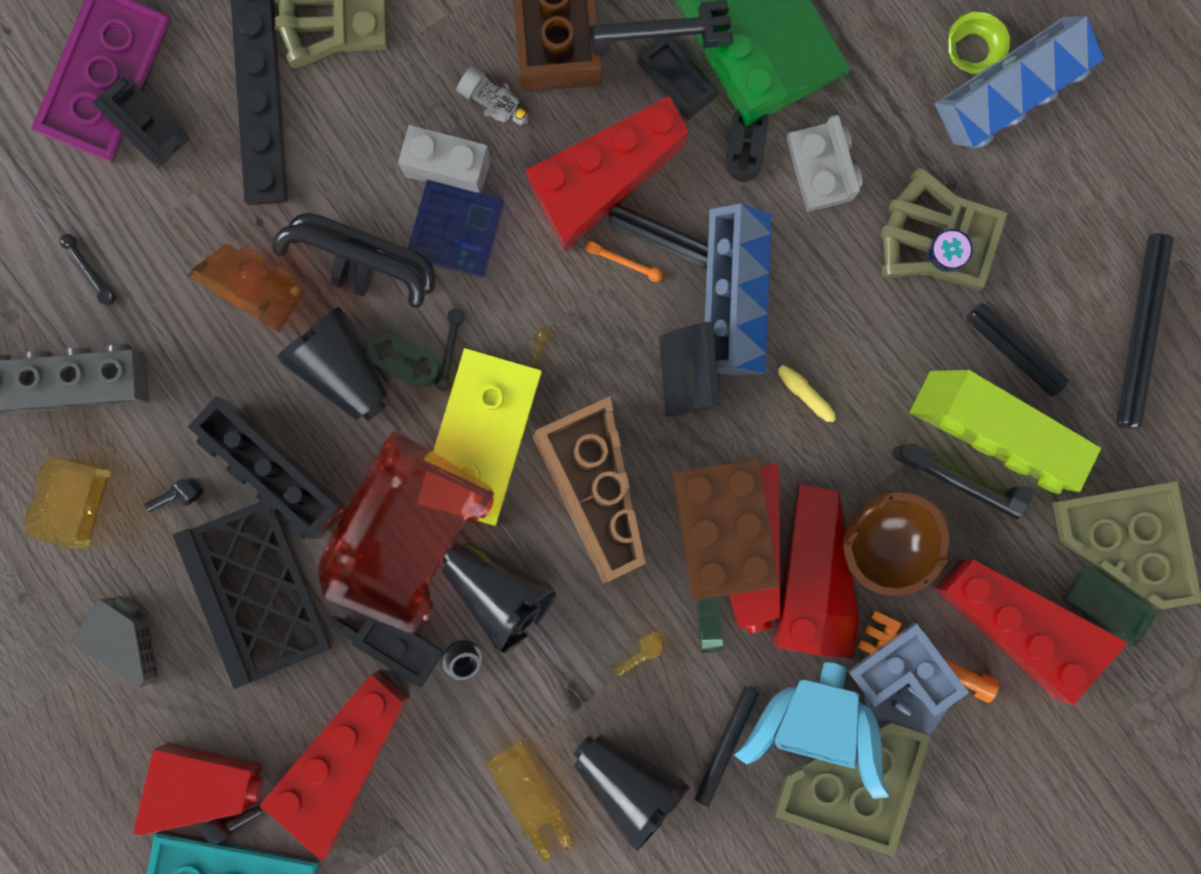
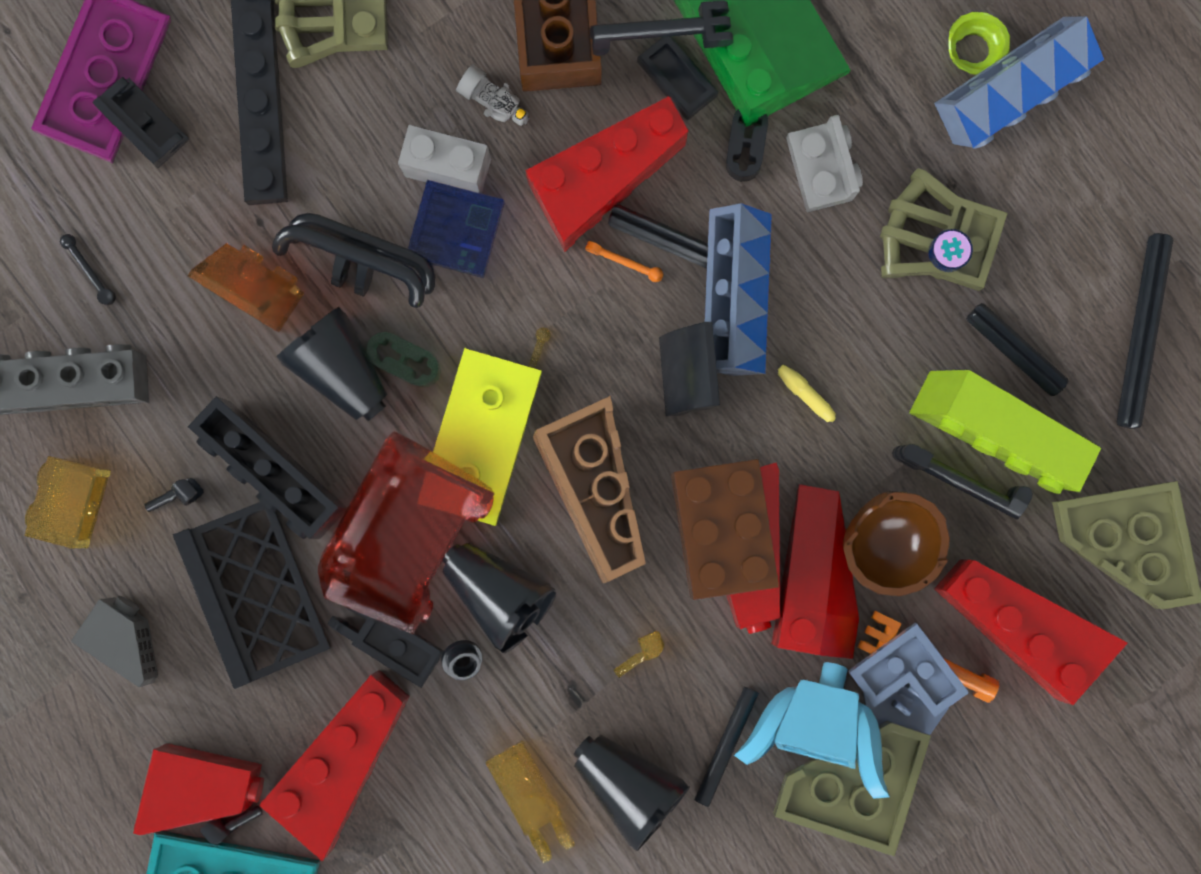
(455, 317): black hinge -> none
(709, 625): clear green beam -> none
(1110, 605): clear green plate -> none

